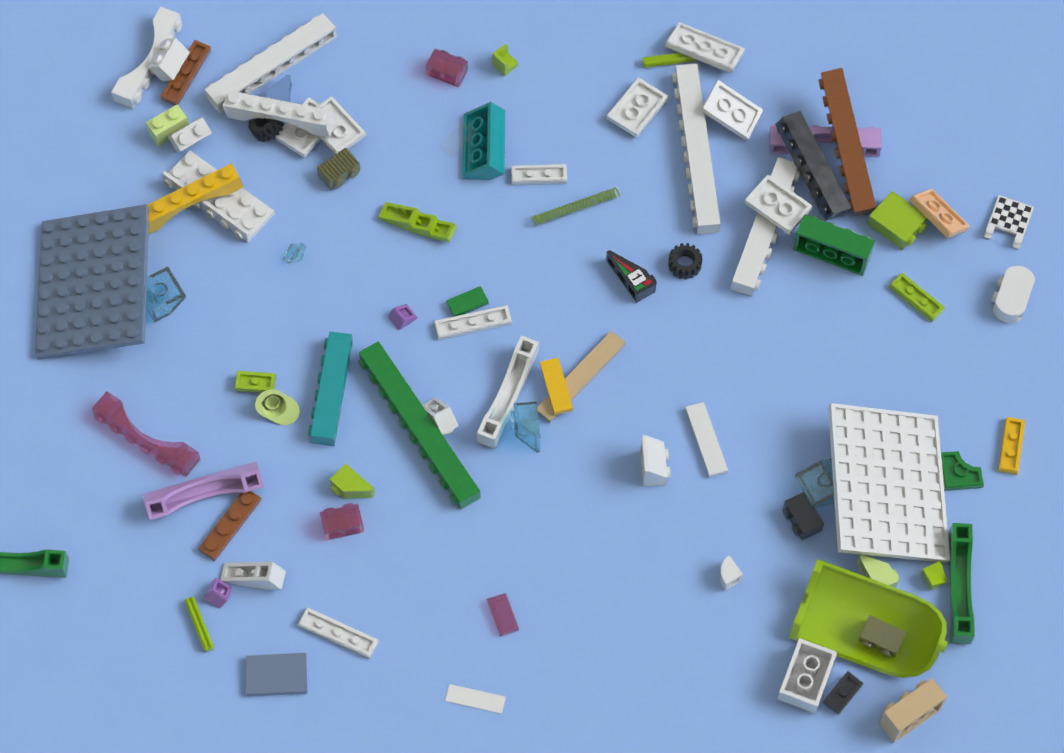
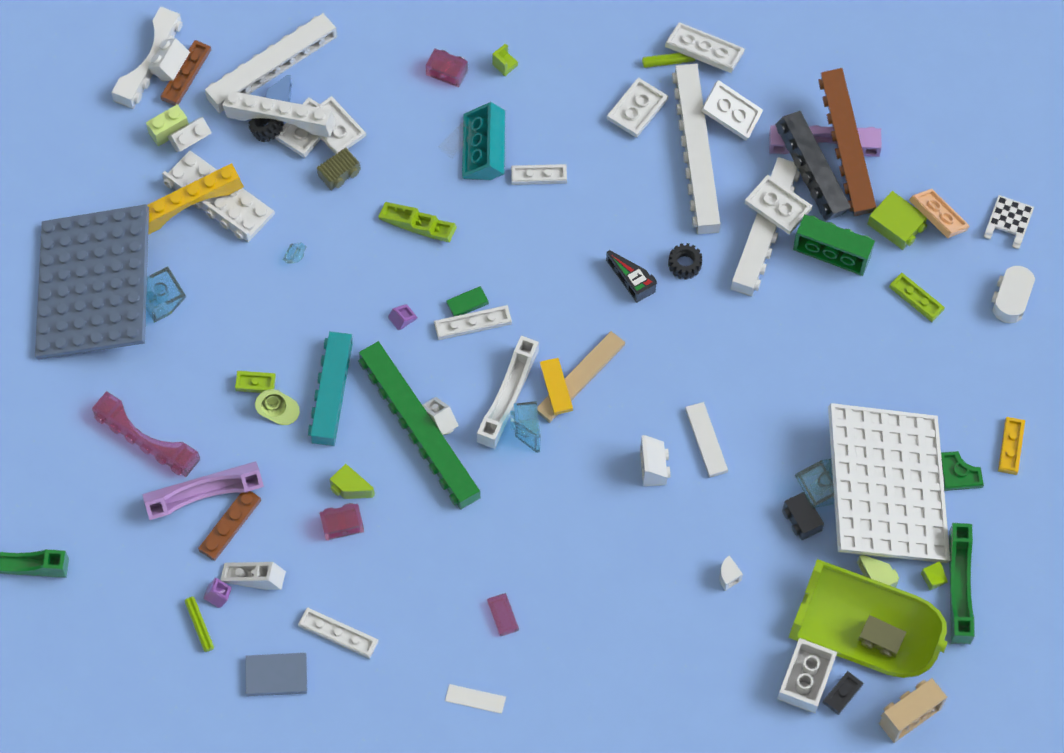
(572, 204): lime piece -> none

